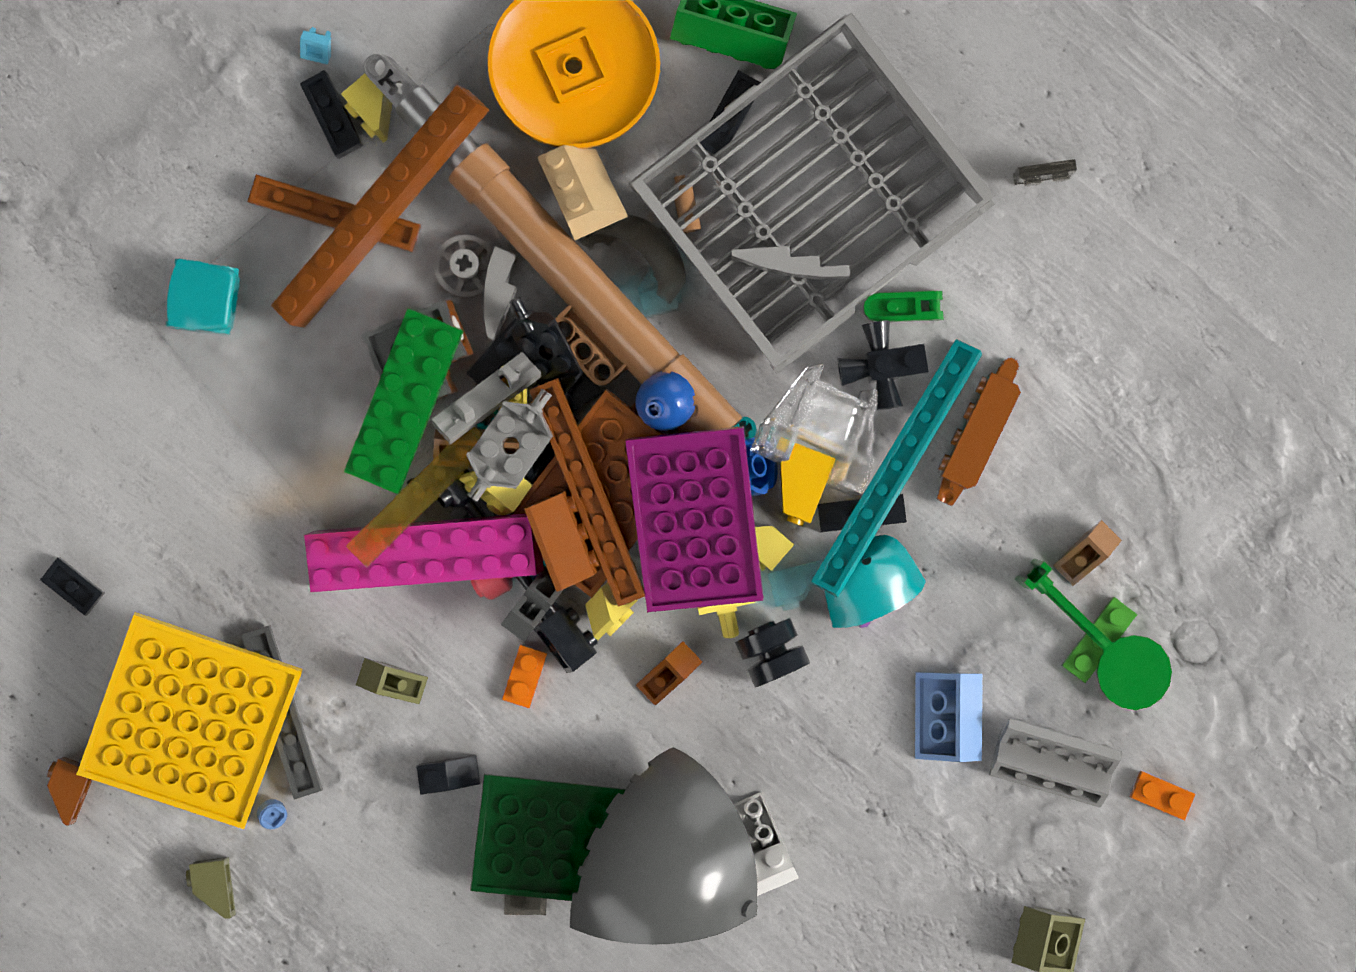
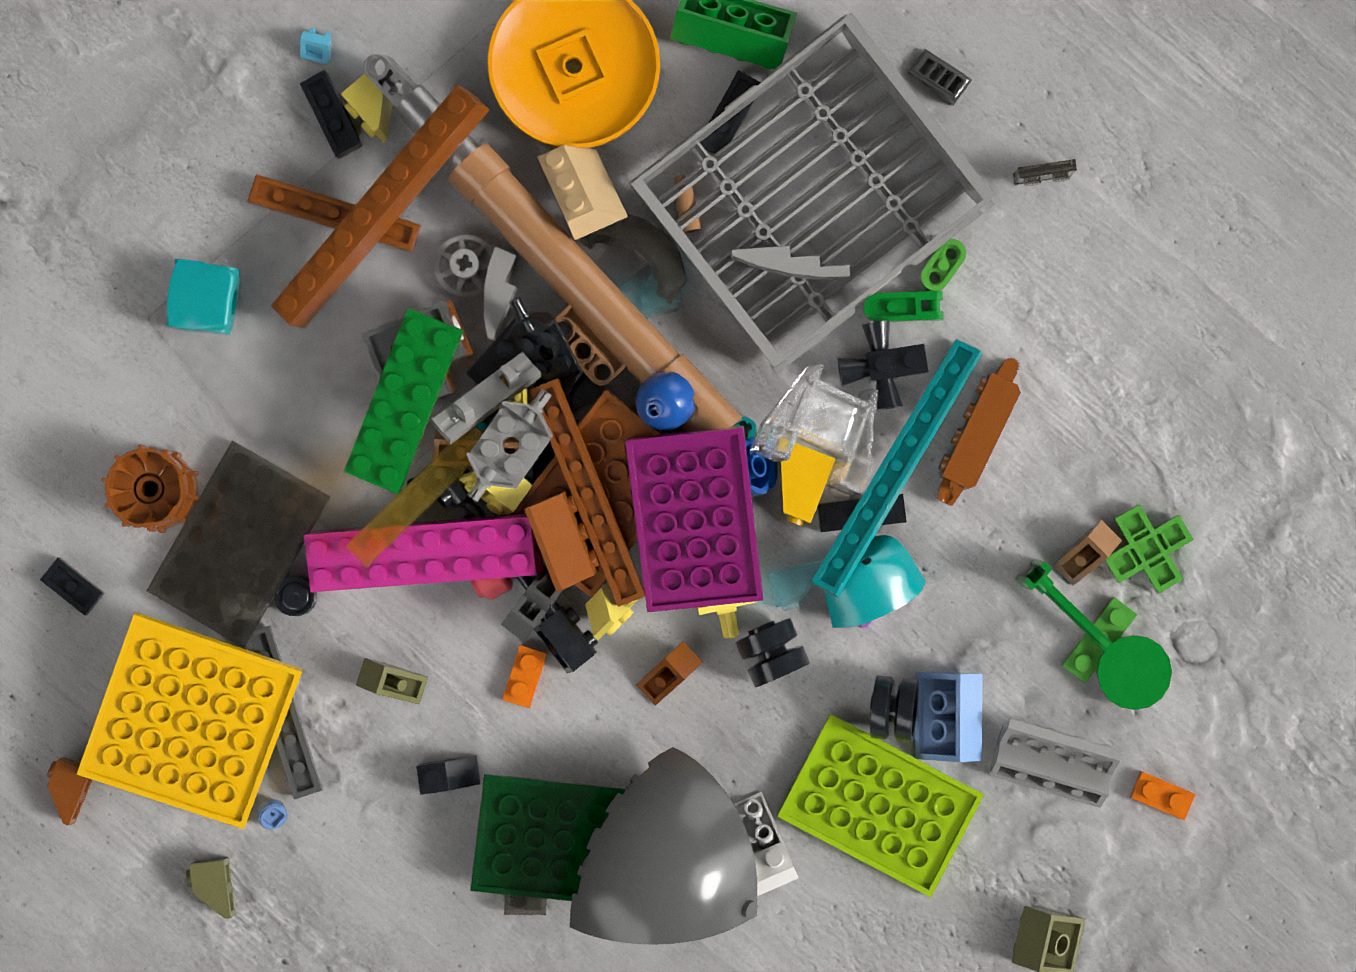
(128, 482): none -> dark orange piece
(238, 543): none -> clear smoke plate
(295, 596): none -> black wheel
(771, 546): light yellow slope -> none
(880, 805): none -> lime plate
(890, 708): none -> black wheel
(942, 265): none -> bright green plate
(955, 74): none -> dark grey slope
(1148, 549): none -> bright green plate

